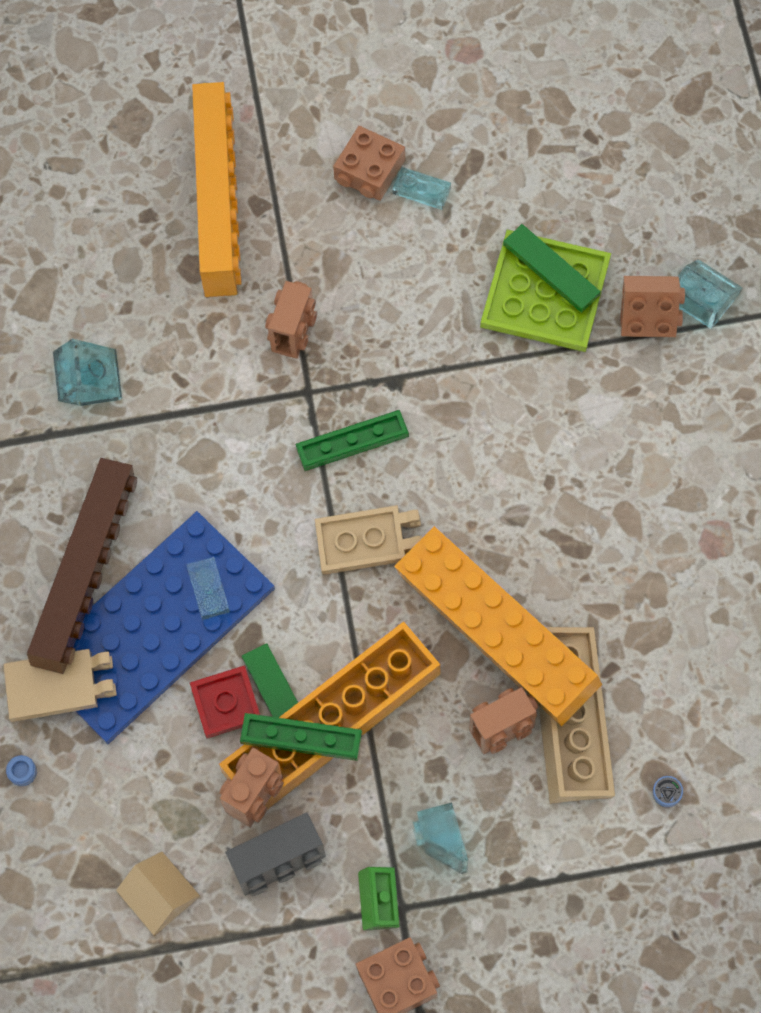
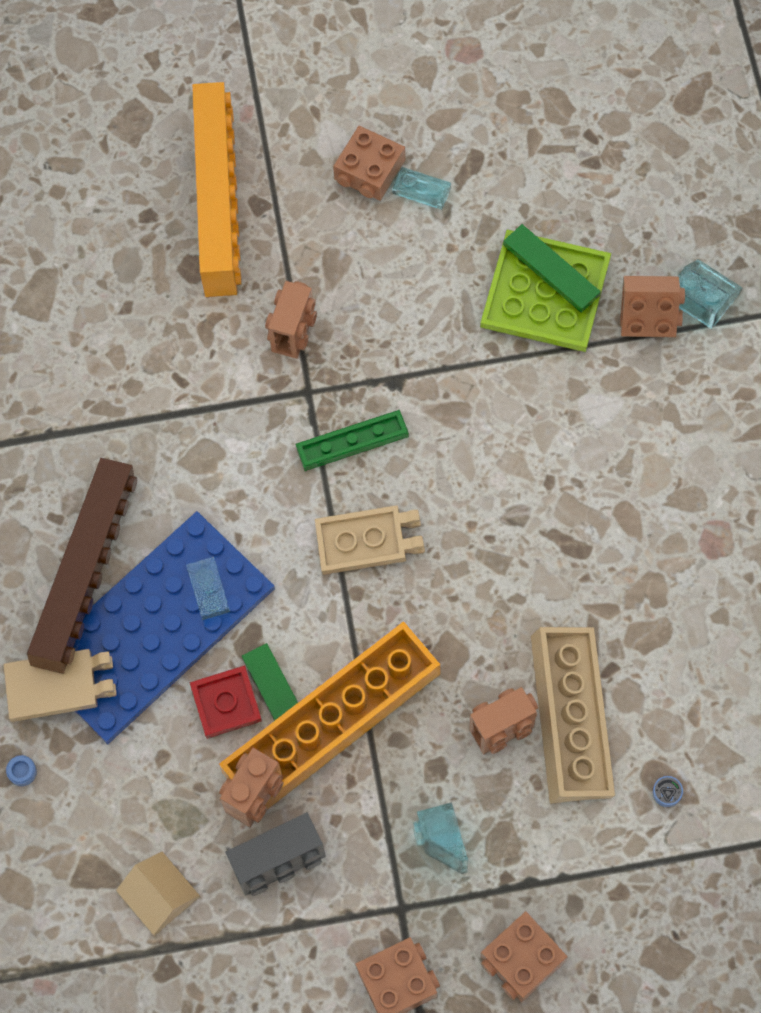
(86, 373): clear light blue slope -> none
(301, 736): green tile -> none
(378, 898): bright green slope -> none
(498, 626): light orange brick -> none
(522, 957): none -> nougat brick

